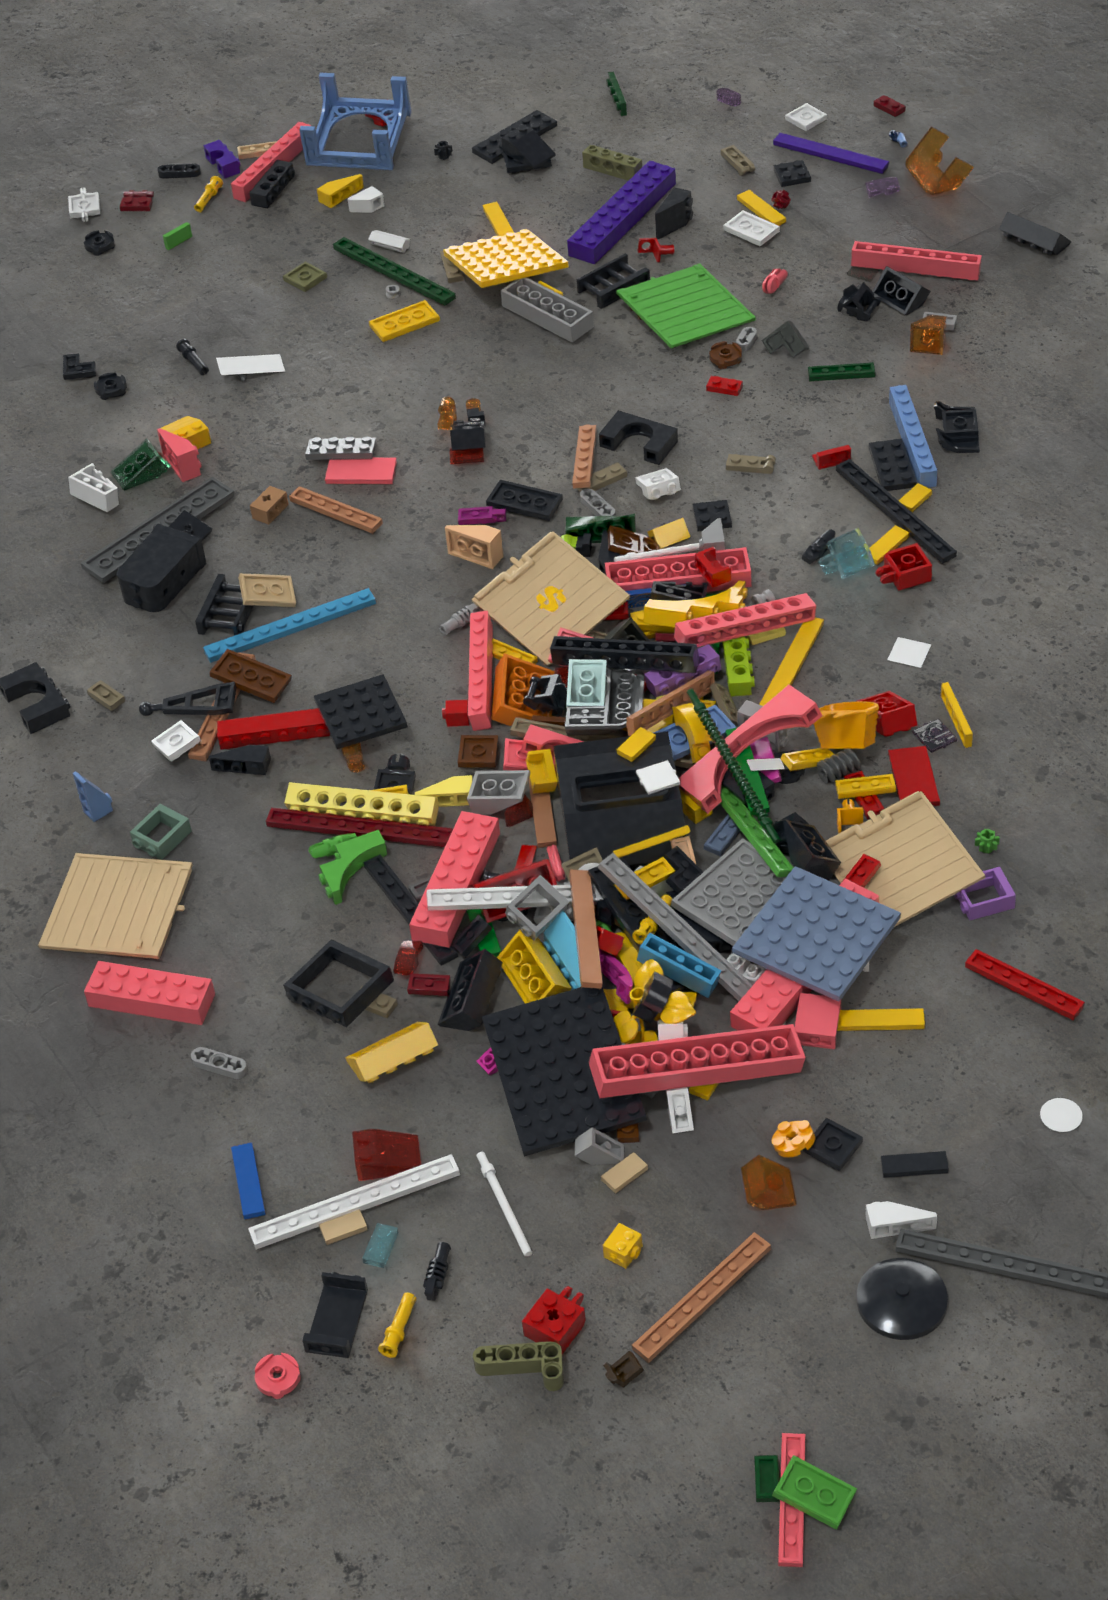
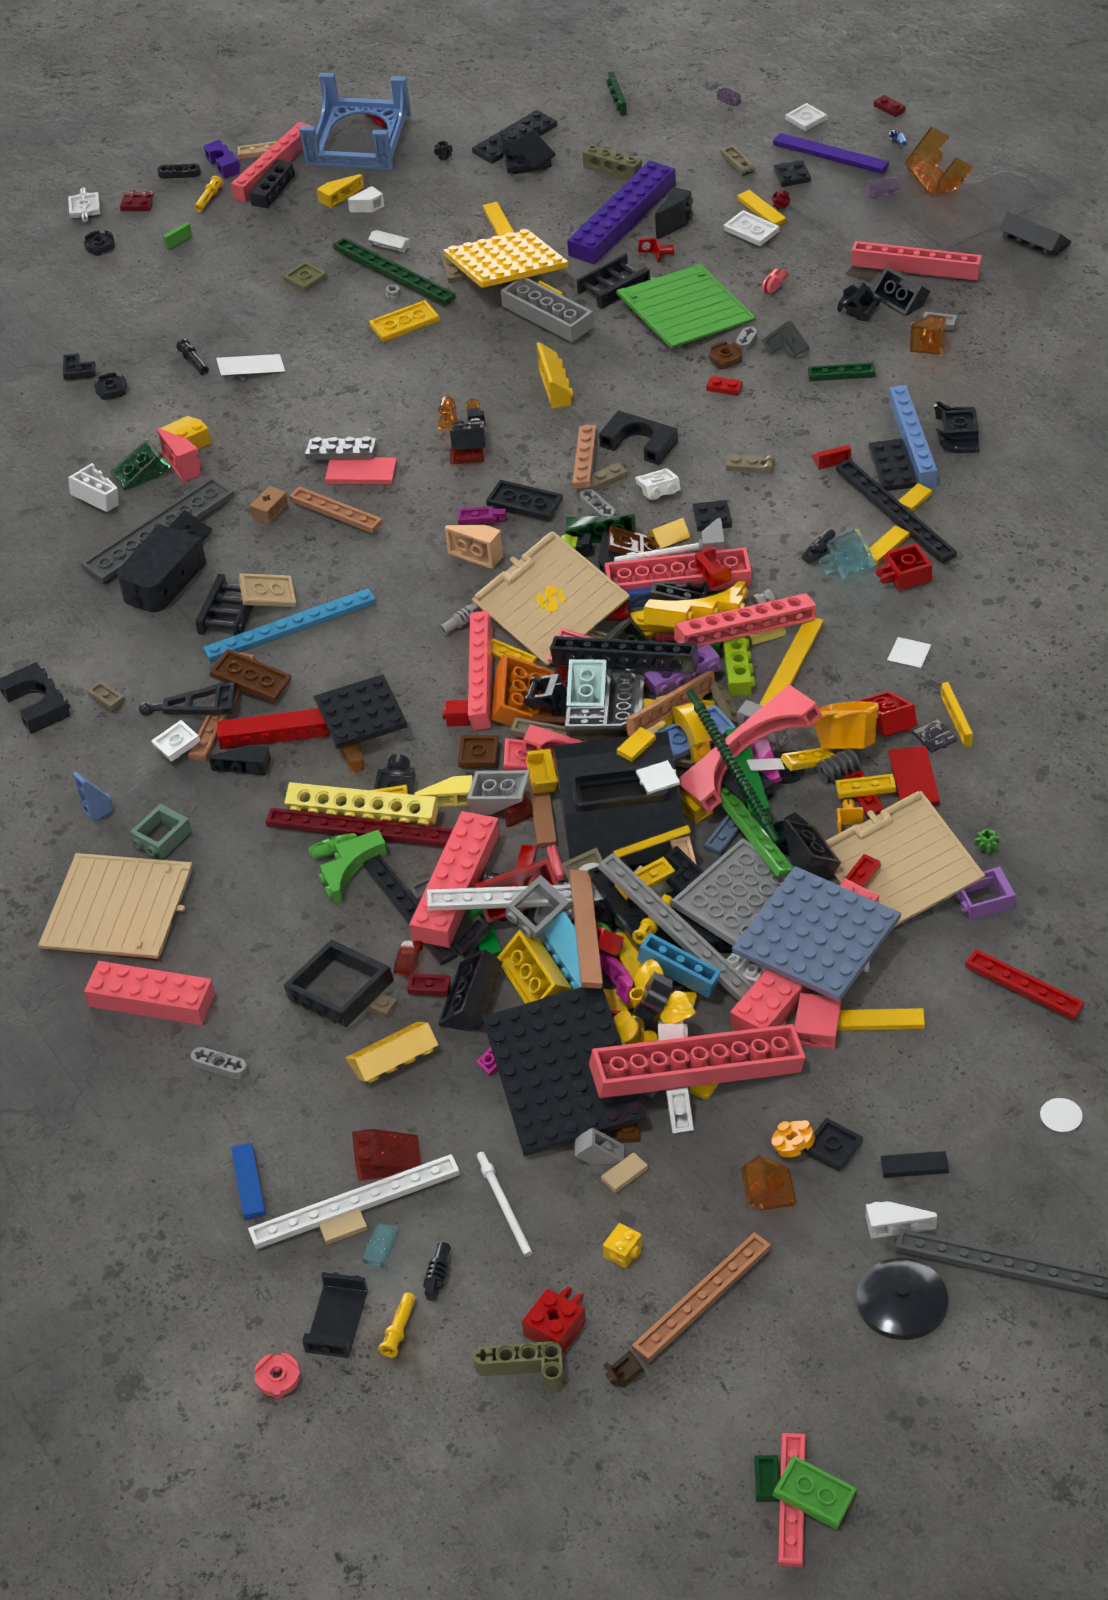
(554, 377): none -> yellow slope

